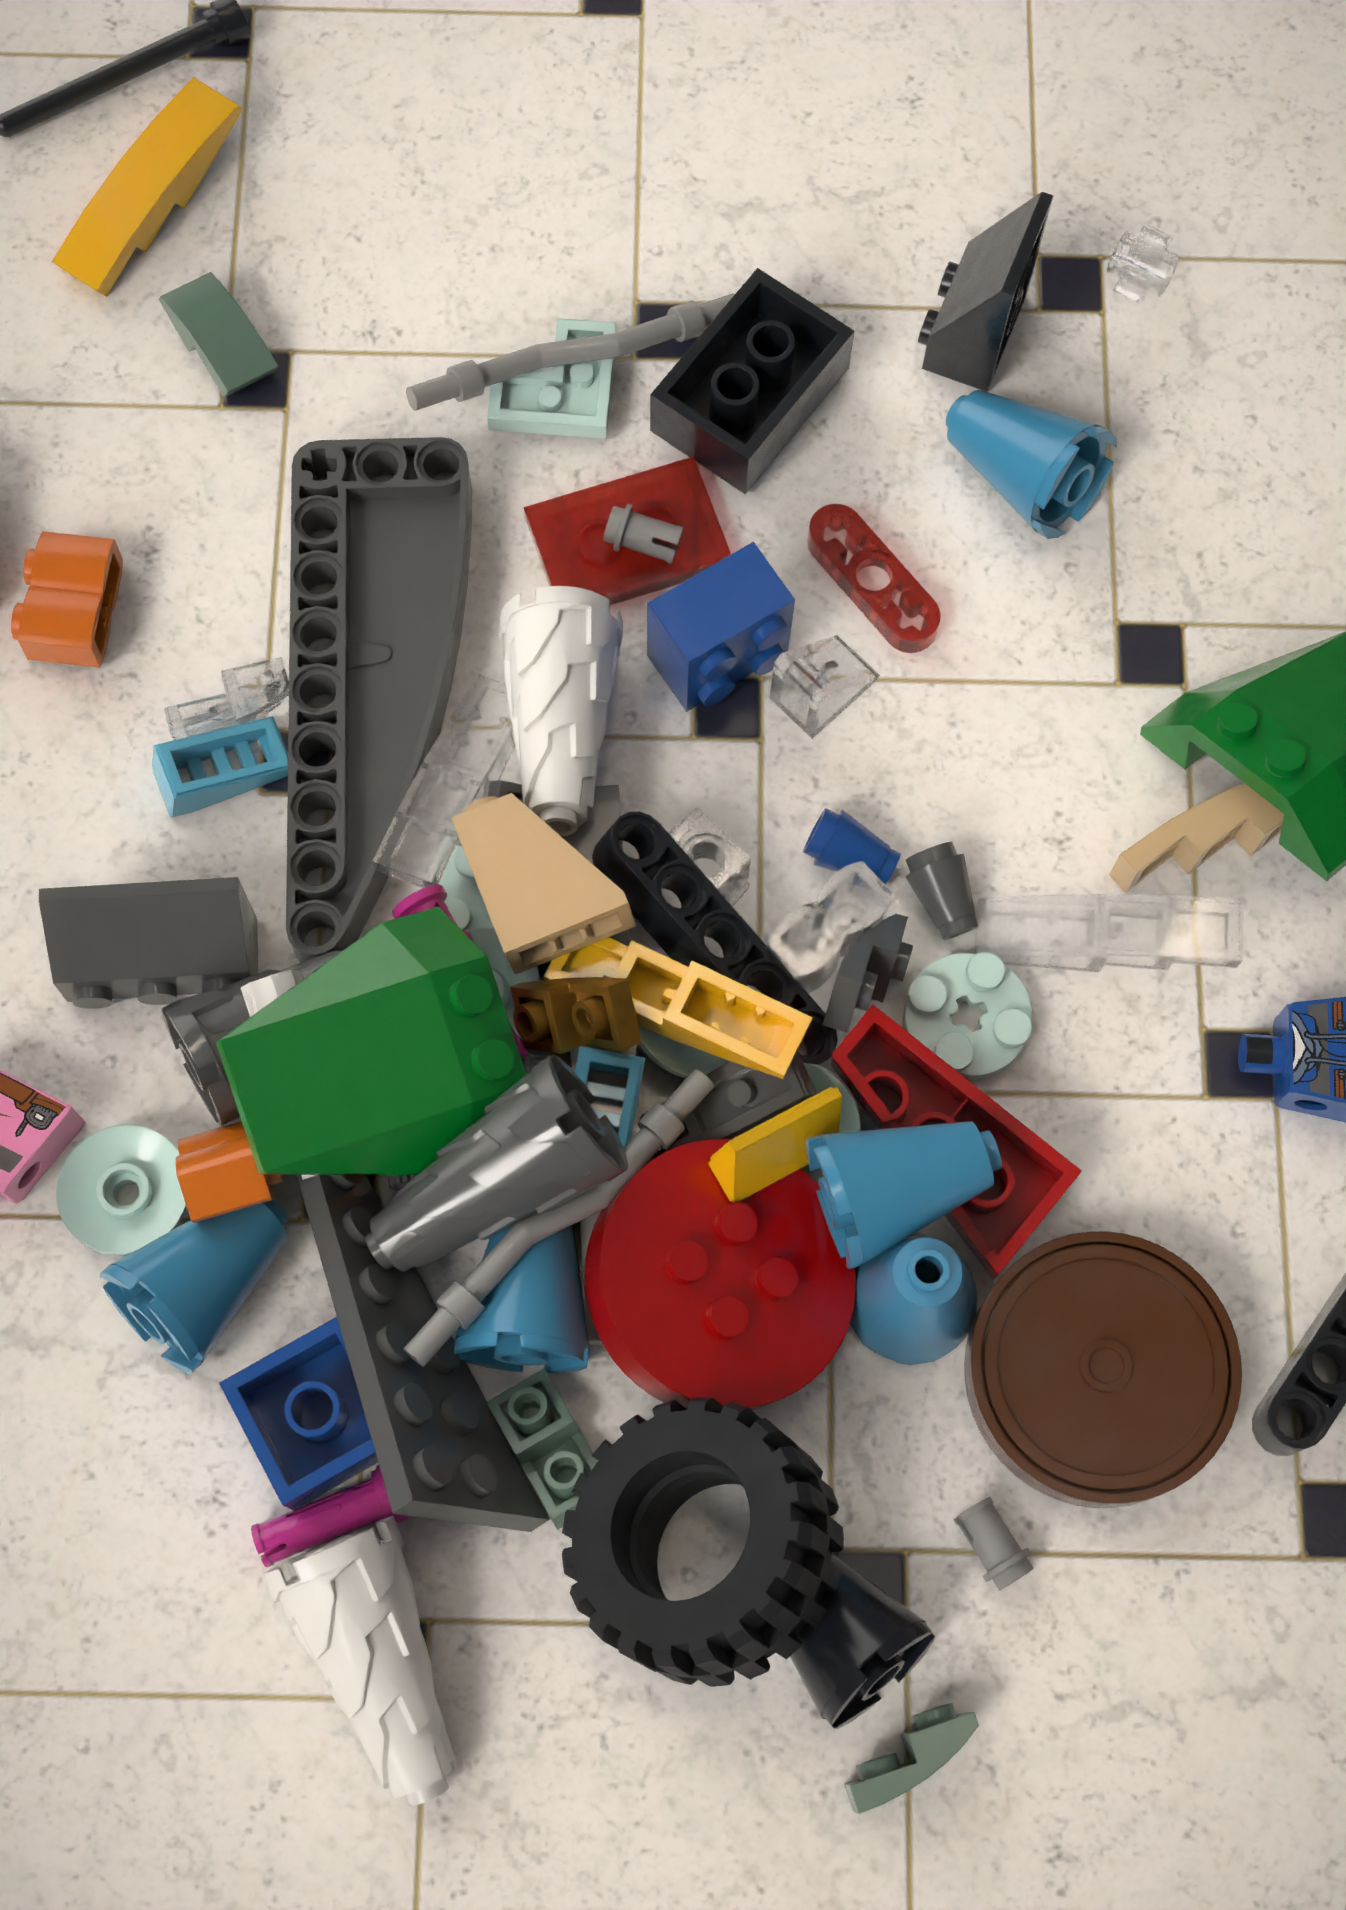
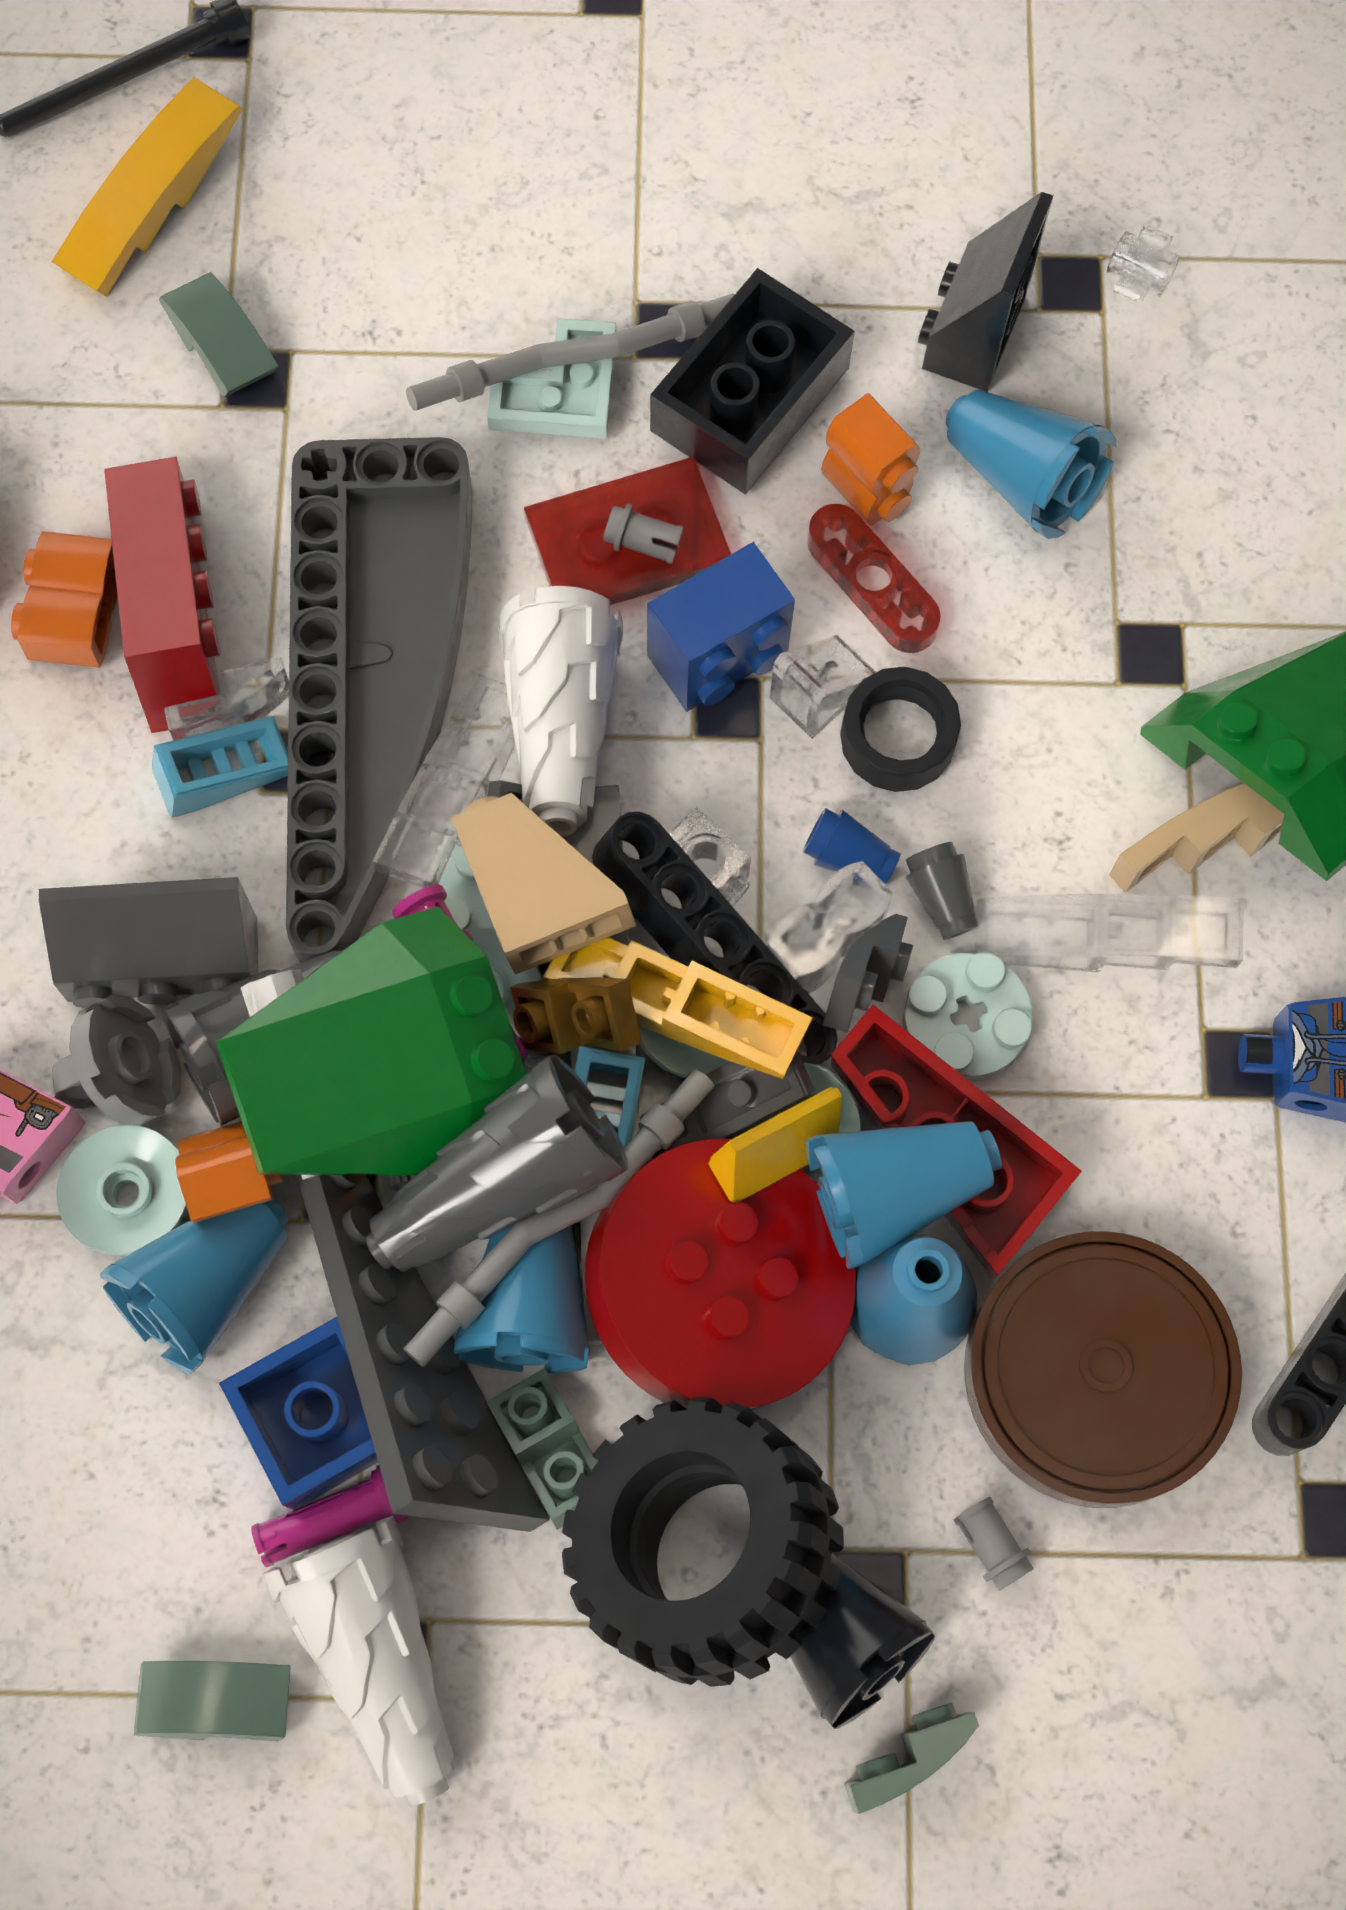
(118, 1063): none -> light grey tile
(161, 586): none -> wedge
(212, 1700): none -> sand green slope
(871, 460): none -> orange brick
(910, 686): none -> black tyre

